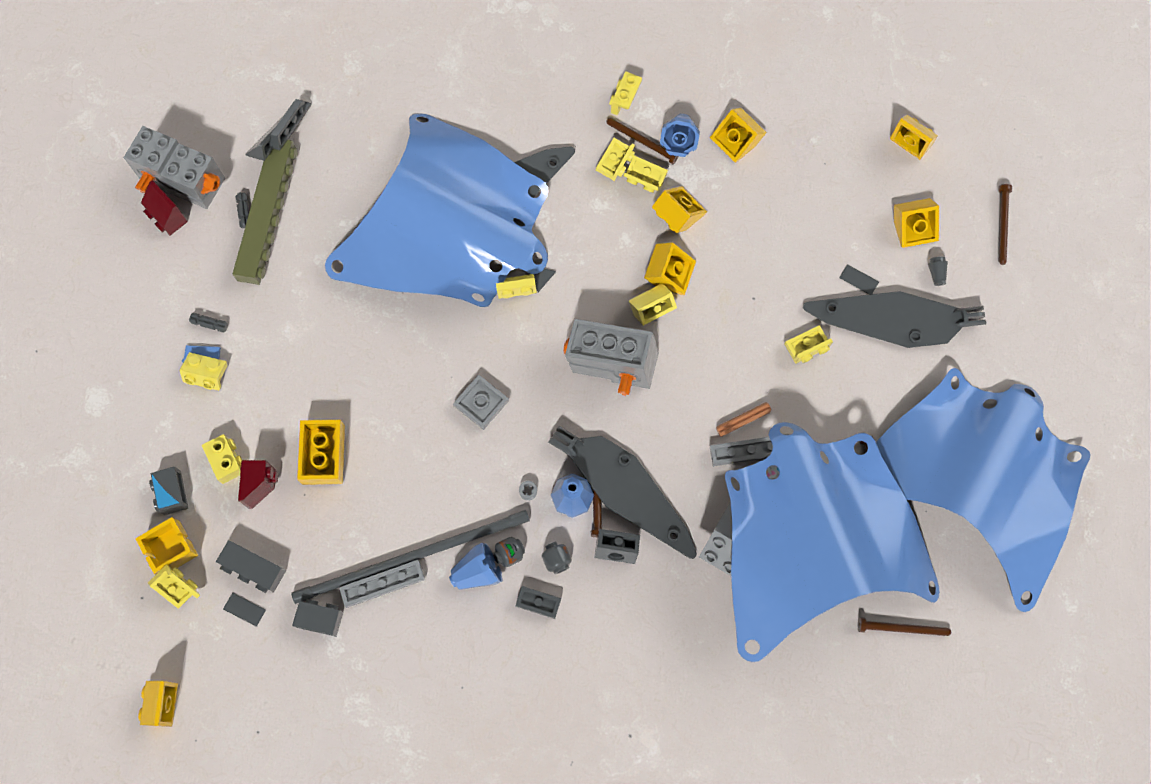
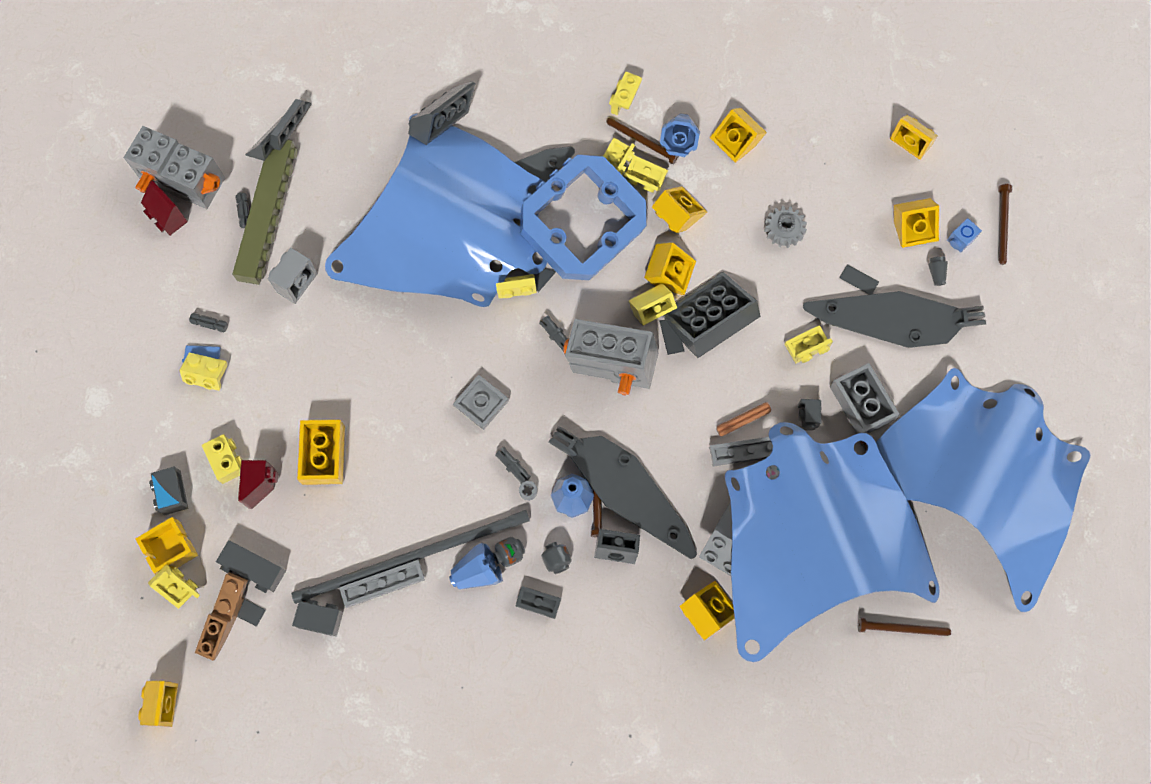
(222, 617): none -> medium nougat slope
(292, 275): none -> light grey brick
(441, 113): none -> dark grey slope
(513, 465): none -> dark grey pin
(555, 333): none -> dark grey pin
(606, 178): none -> medium blue panel
(672, 341): none -> dark grey sticker
(708, 610): none -> yellow slope
(712, 314): none -> dark grey slope
(781, 235): none -> light grey gear
(810, 413): none -> dark grey brick
(864, 400): none -> light grey brick
(964, 235): none -> medium blue brick

